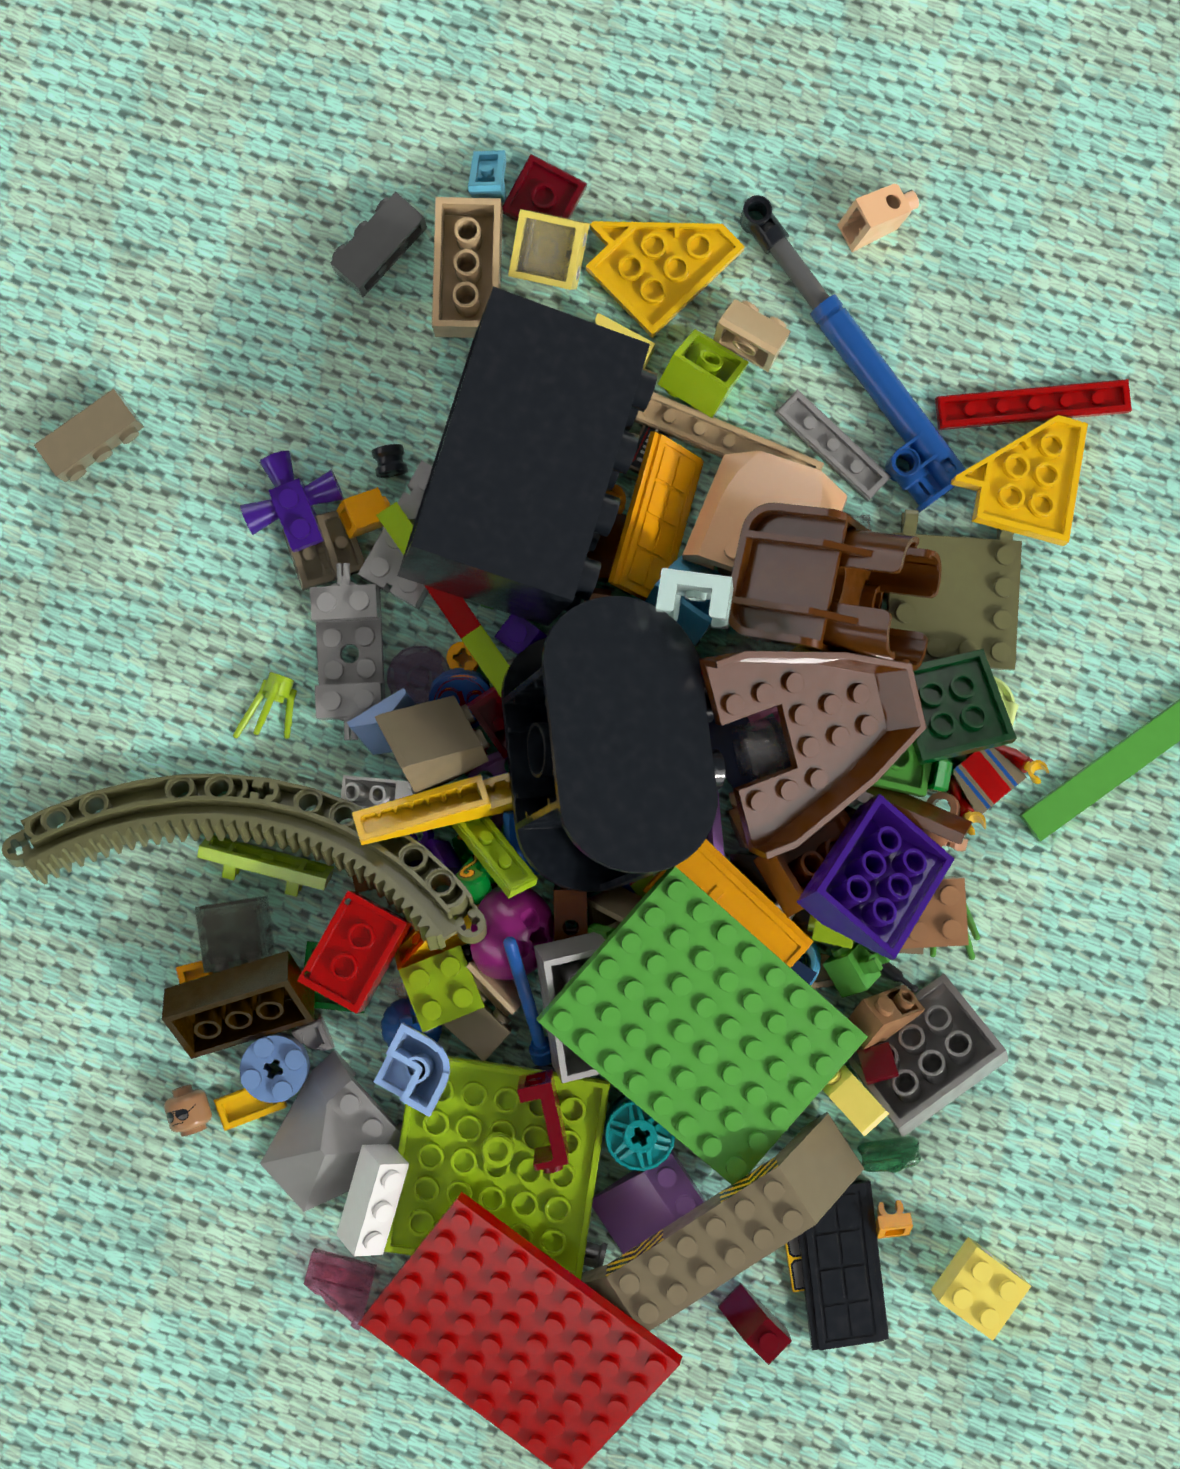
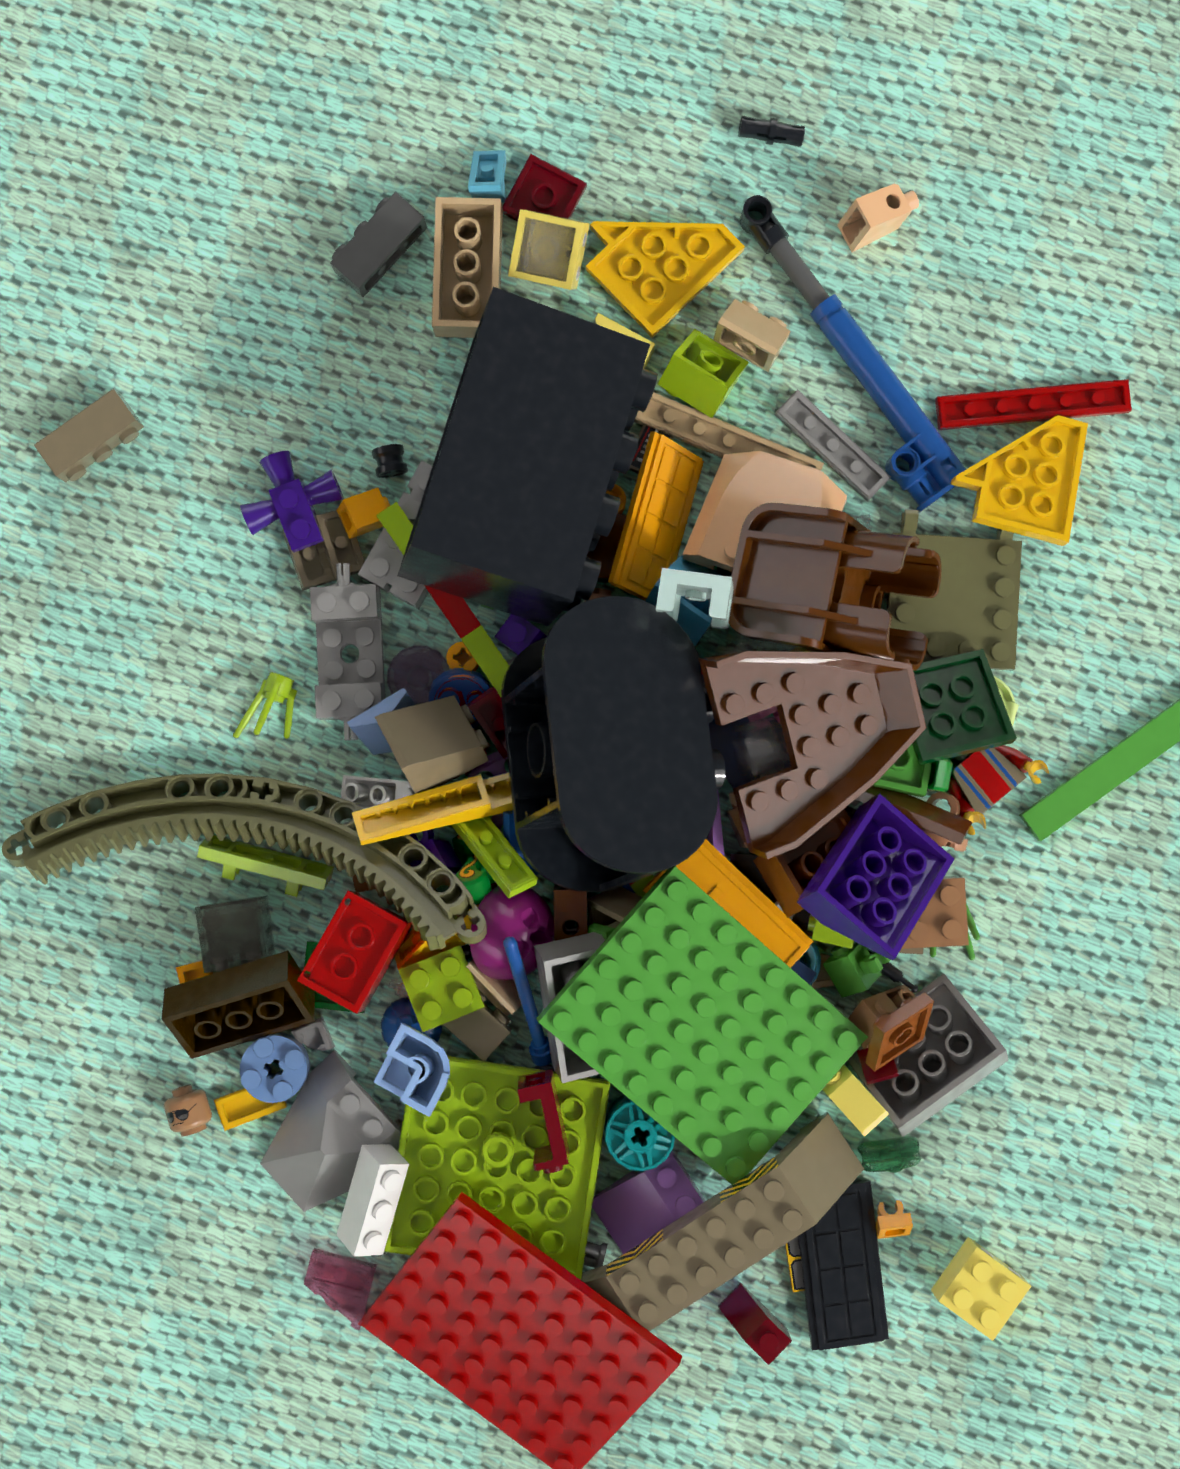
(771, 131): none -> black pin
(899, 1030): none -> dark orange plate

